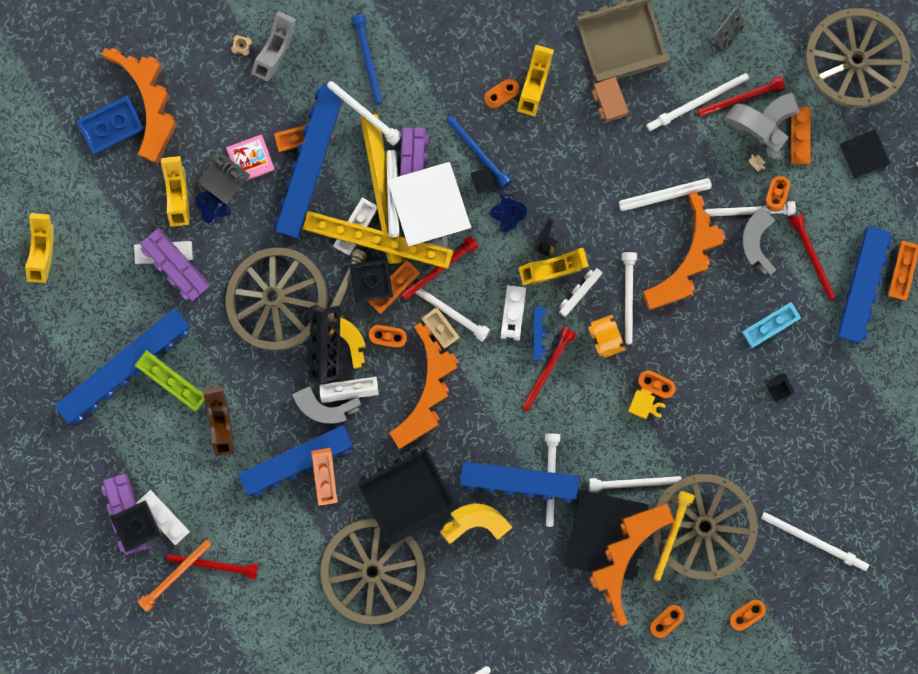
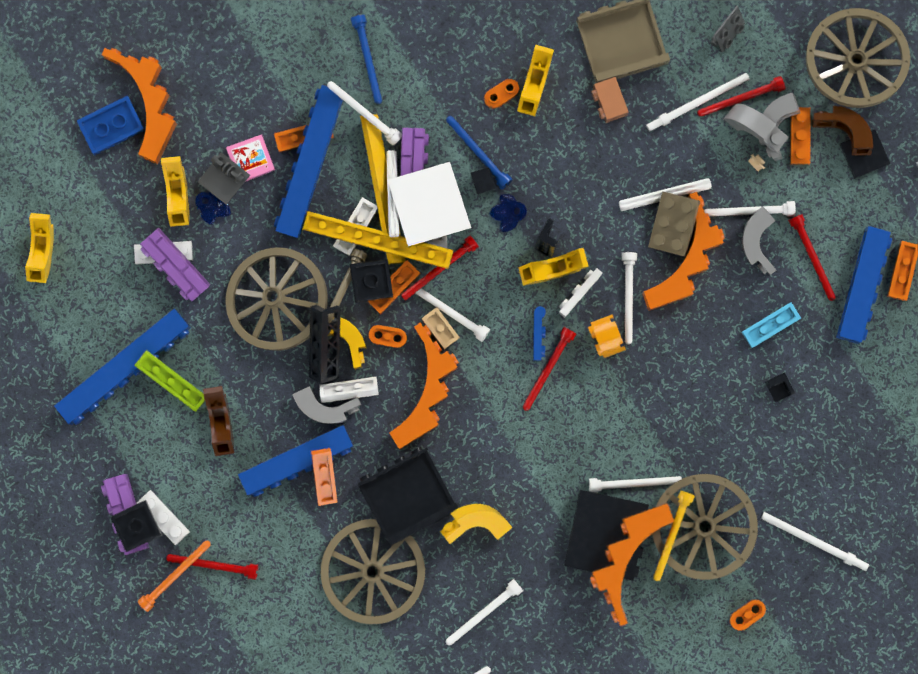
(241, 40): tan plate -> none
(275, 47): light grey arch -> none
(512, 590): none -> white piece
(513, 312): white plate -> none
(519, 480): blue brick -> none
(552, 441): white piece -> none
(642, 404): yellow brick -> none
(656, 384): orange plate -> none
(666, 621): orange plate -> none
(674, 223): none -> dark tan plate
(777, 195): orange plate -> none
(851, 124): none -> reddish brown arch

